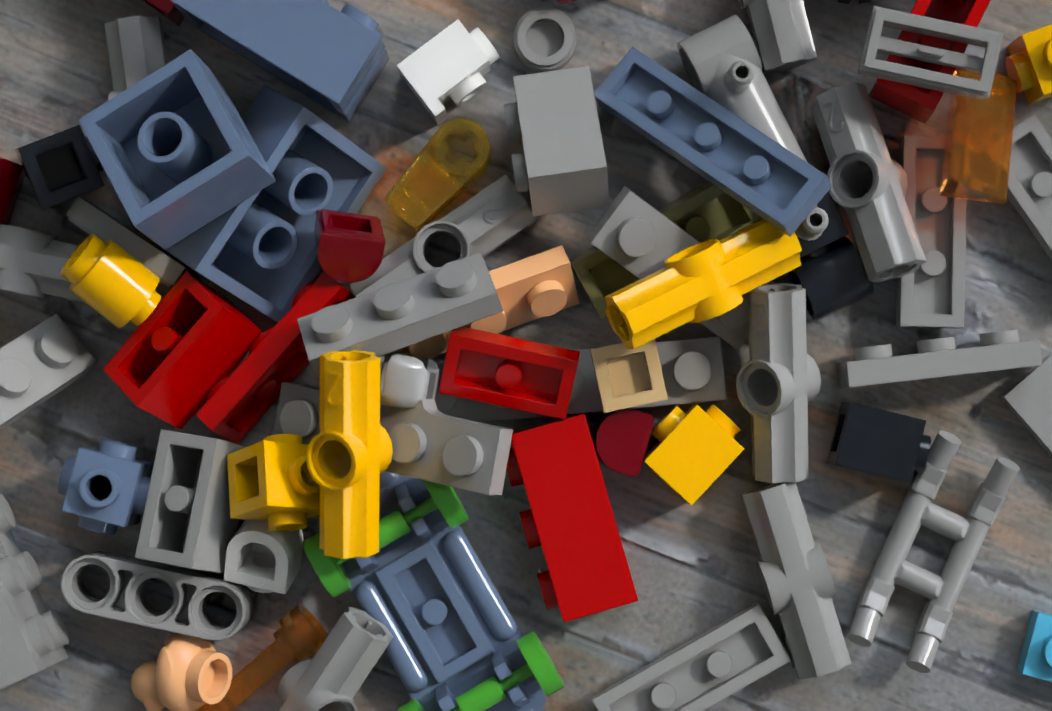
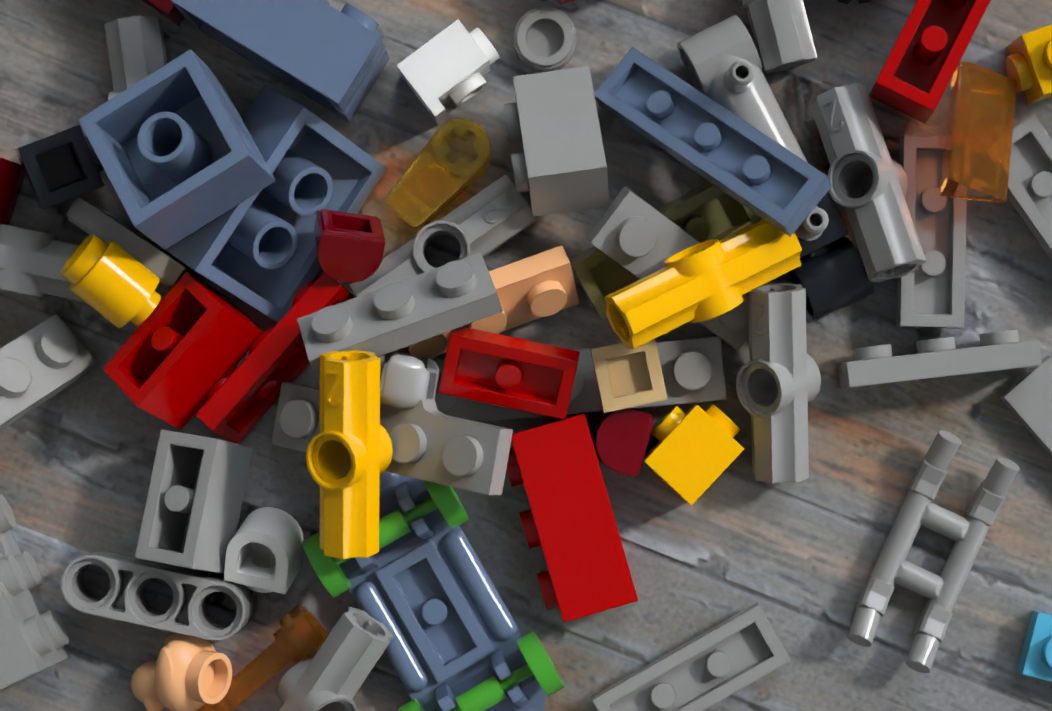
(129, 482): sand blue brick -> none
(273, 483): yellow brick -> none
(796, 580): light grey piece -> none
(879, 442): black brick -> none
(926, 78): light grey tile -> none

